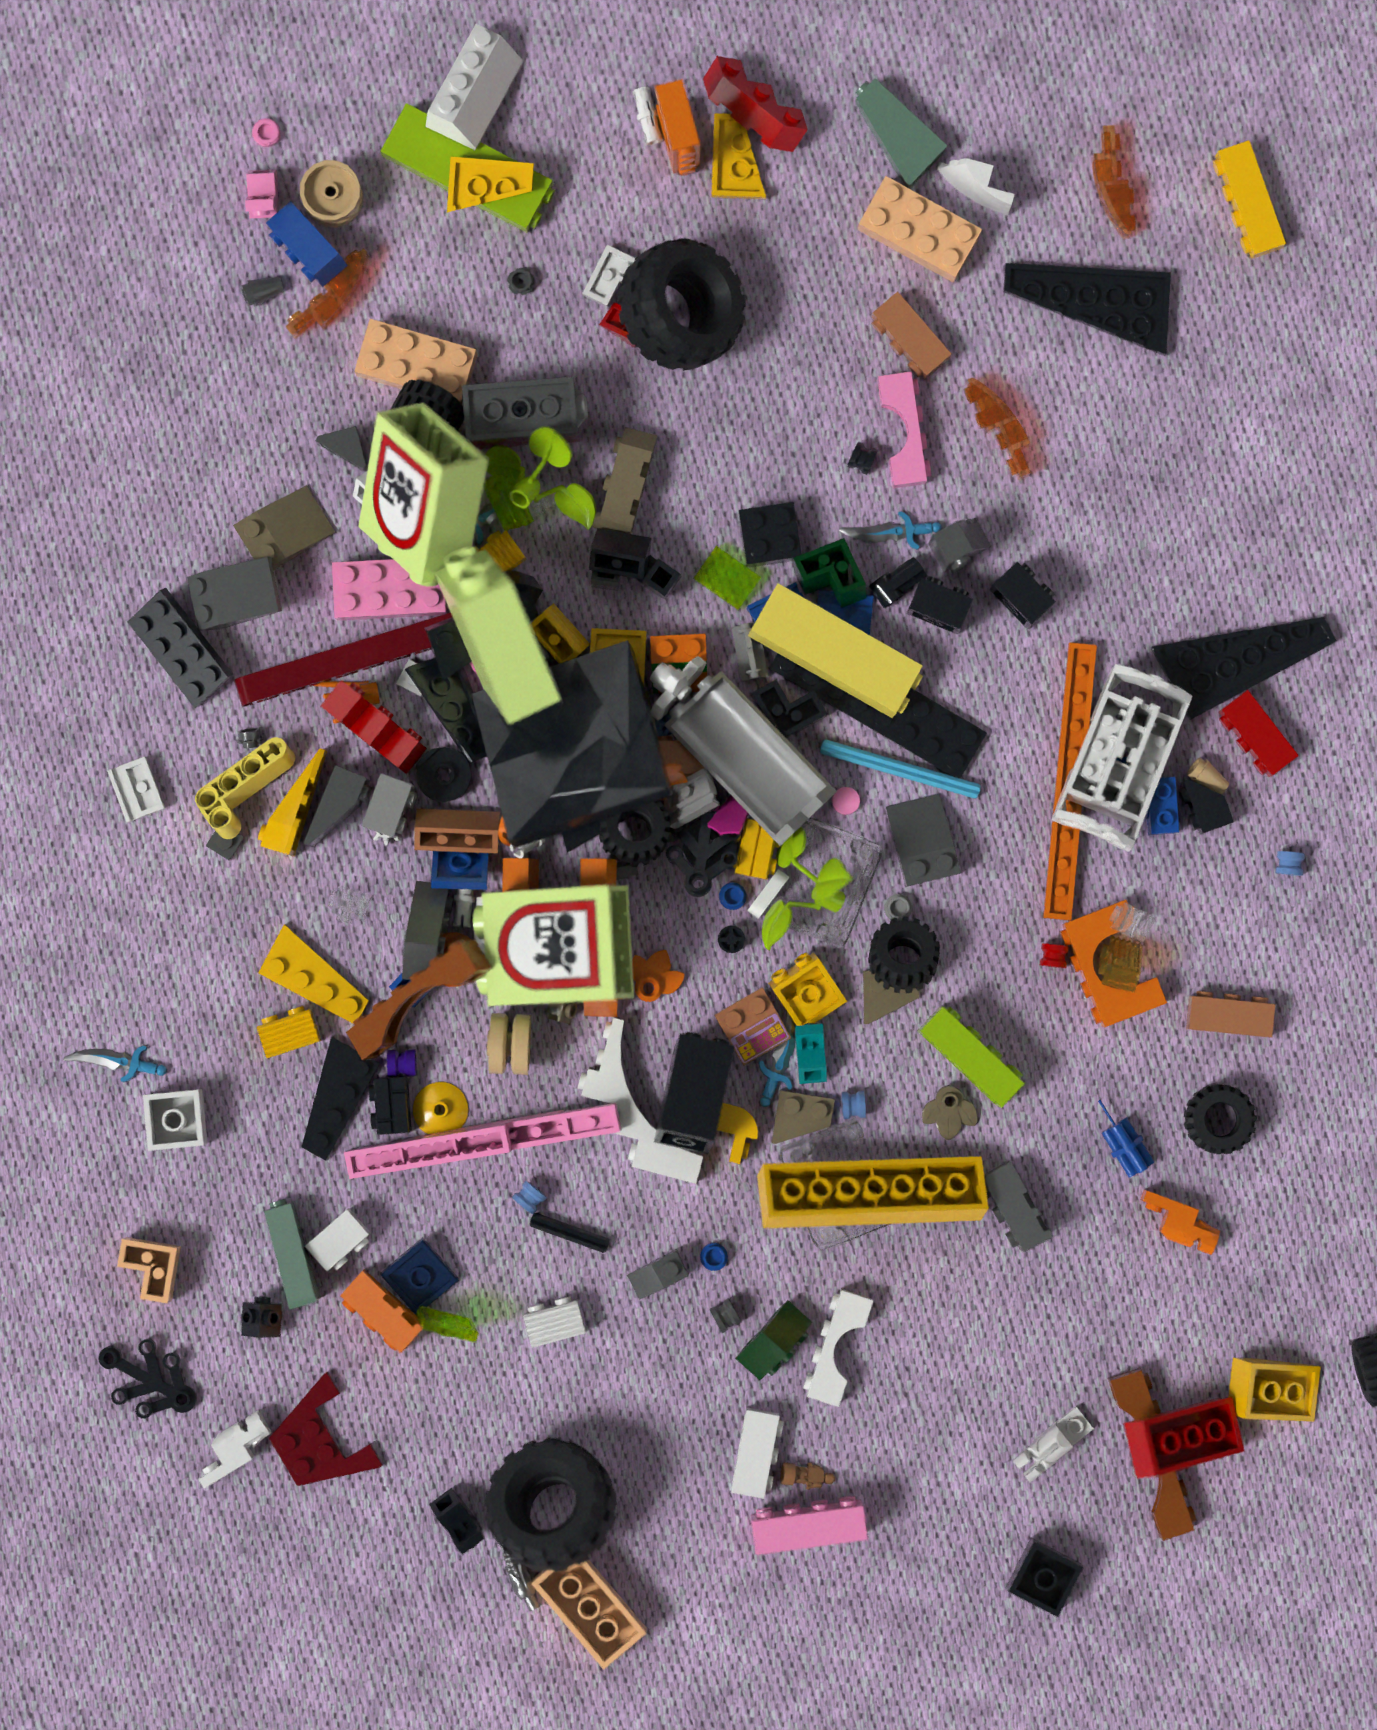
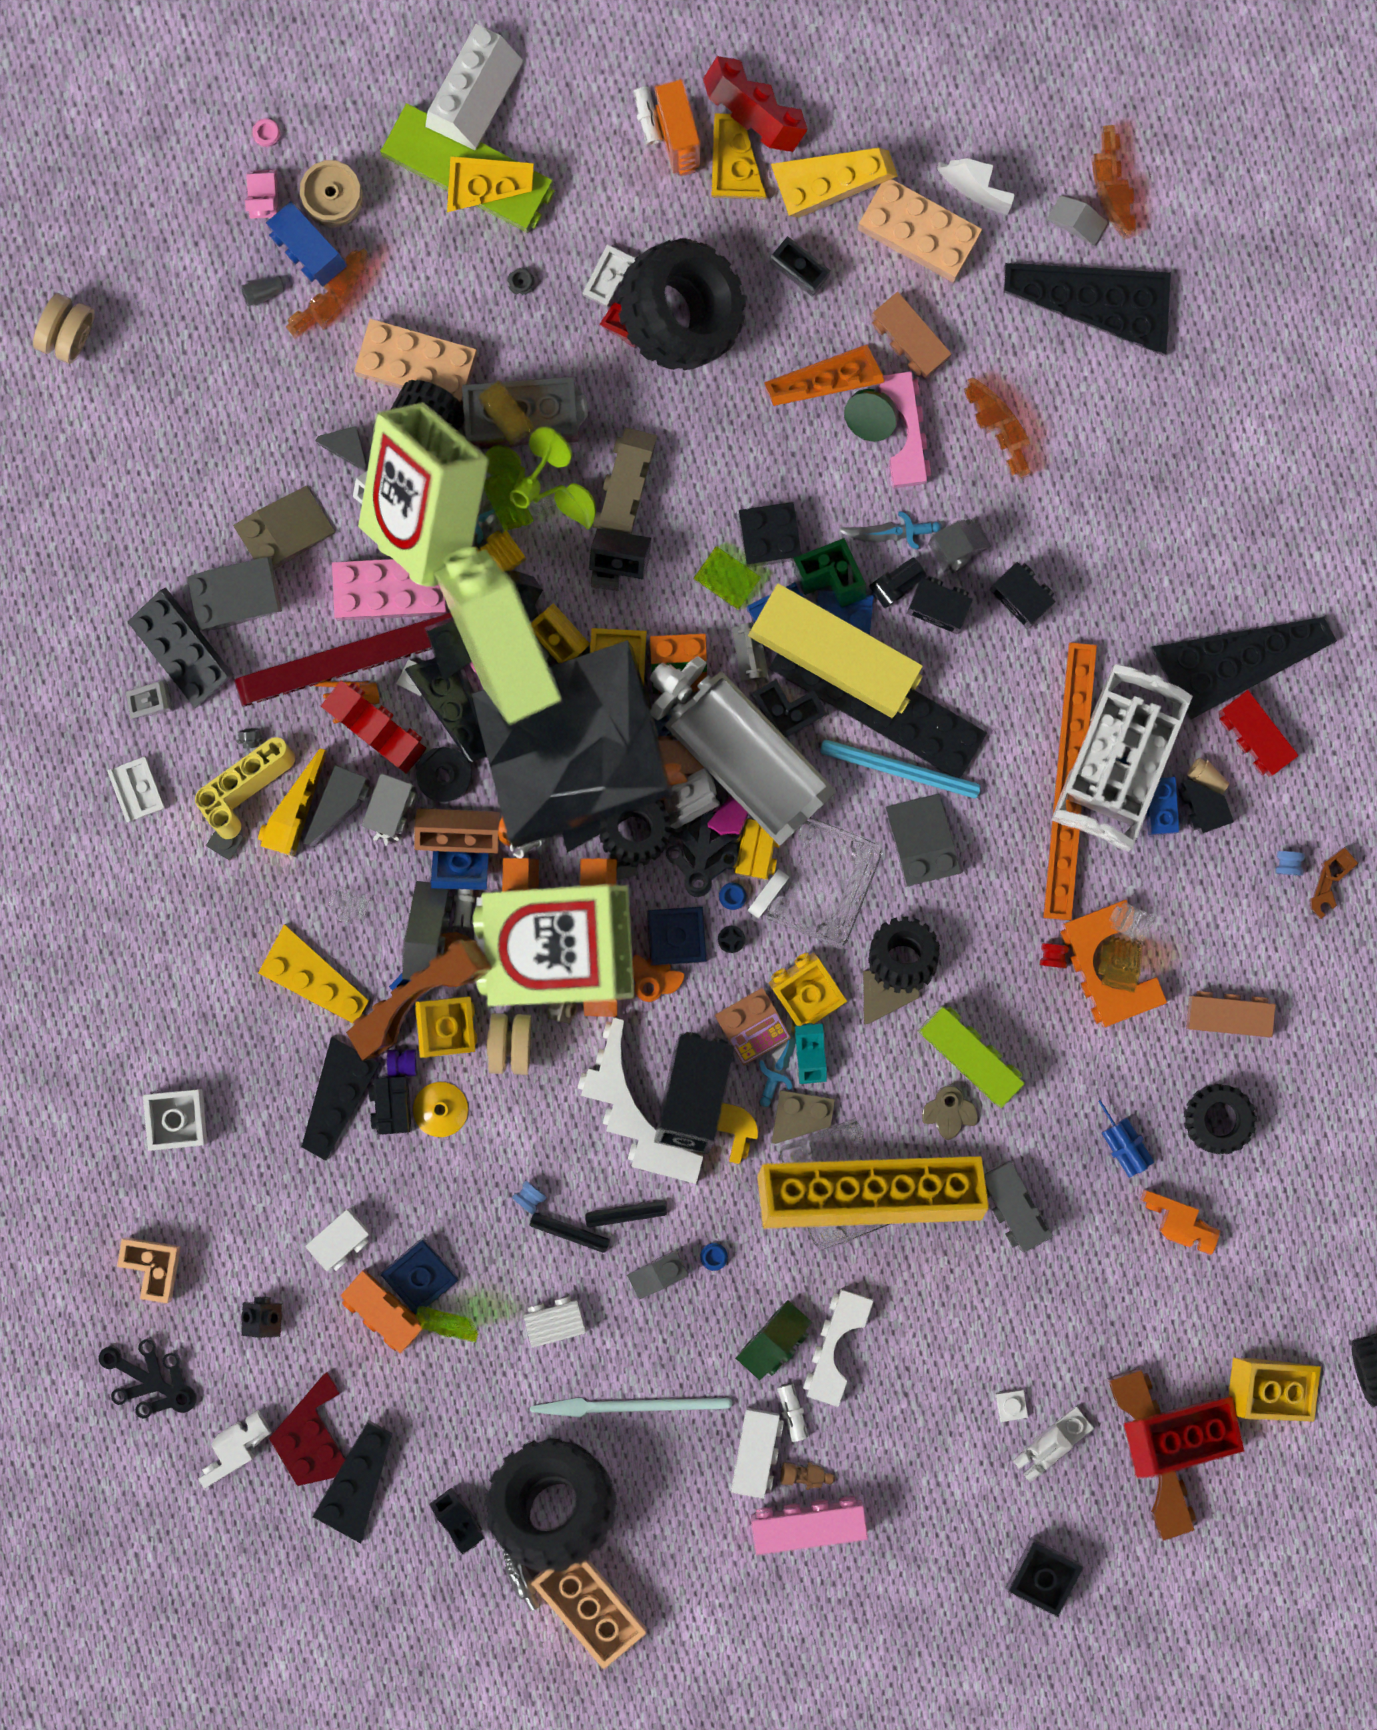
(63, 328): none -> tan wheel
(118, 1061): piece -> none
(149, 700): none -> light grey slope
(288, 1032): yellow brick -> none
(291, 1254): sand green slope -> none
(353, 1489): none -> black wing
(445, 1026): none -> yellow plate
(482, 1140): bright pink slope -> none
(505, 412): none -> clear yellow brick
(579, 1407): none -> light aqua piece
(626, 1214): none -> black axle
(660, 578): black brick -> none
(676, 936): none -> dark blue plate
(725, 1315): dark grey wheel -> none
(792, 1412): none -> white pin
(799, 266): none -> black brick
(824, 180): none -> yellow wedge
(825, 894): lime plant -> none
(834, 375): none -> orange wing
(845, 801): bright pink tile -> none
(853, 1105): medium blue wheel -> none
(862, 458): black wheel -> none
(871, 415): none -> dark green tile
(898, 906): light grey plate -> none
(901, 135): sand green slope -> none
(1011, 1405): none -> white plate
(1077, 219): none -> light grey slope
(1249, 199): yellow brick -> none
(1322, 890): none -> dark orange piece

